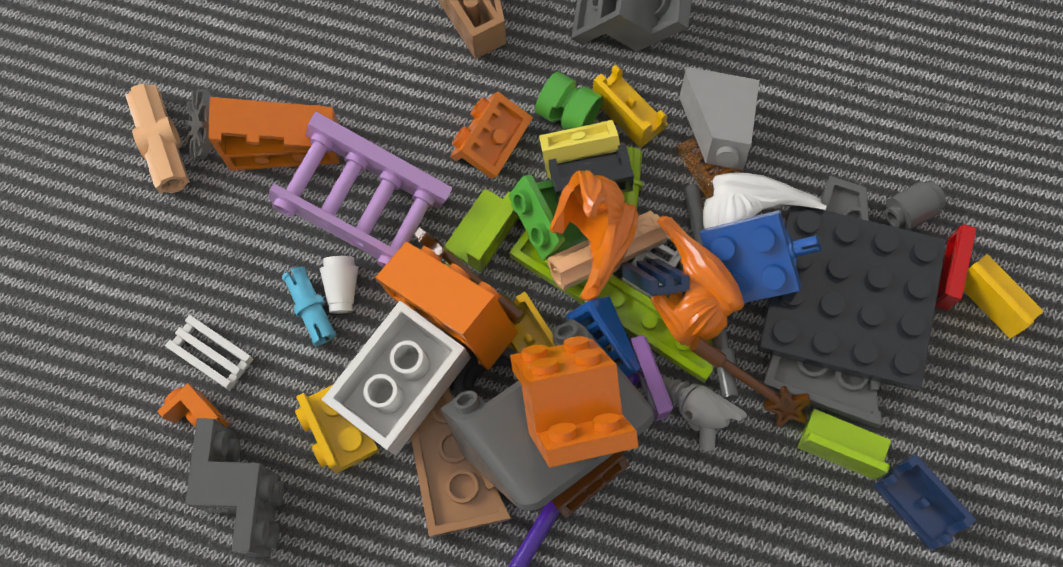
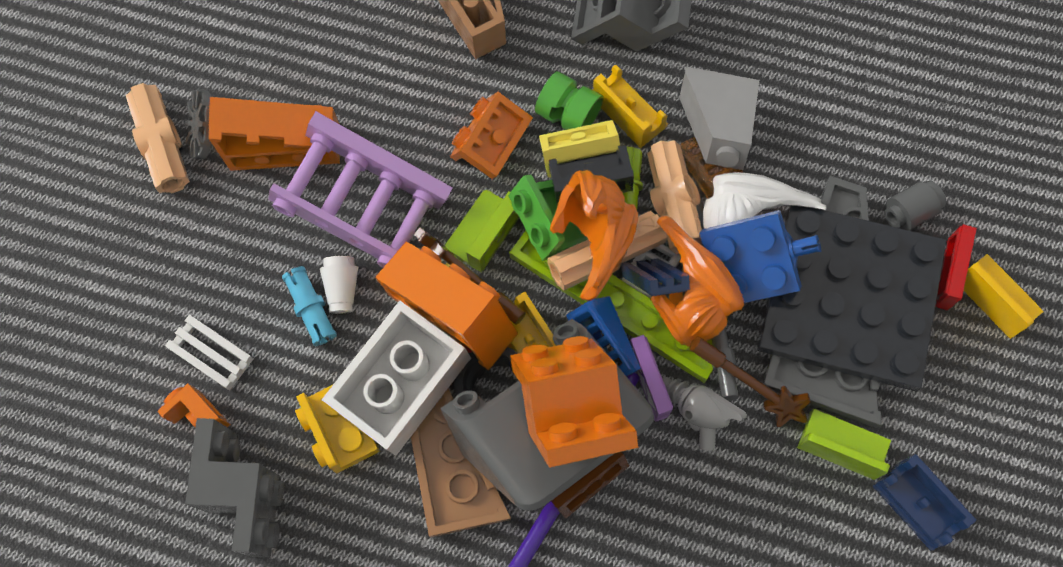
(674, 189): none -> light nougat piece

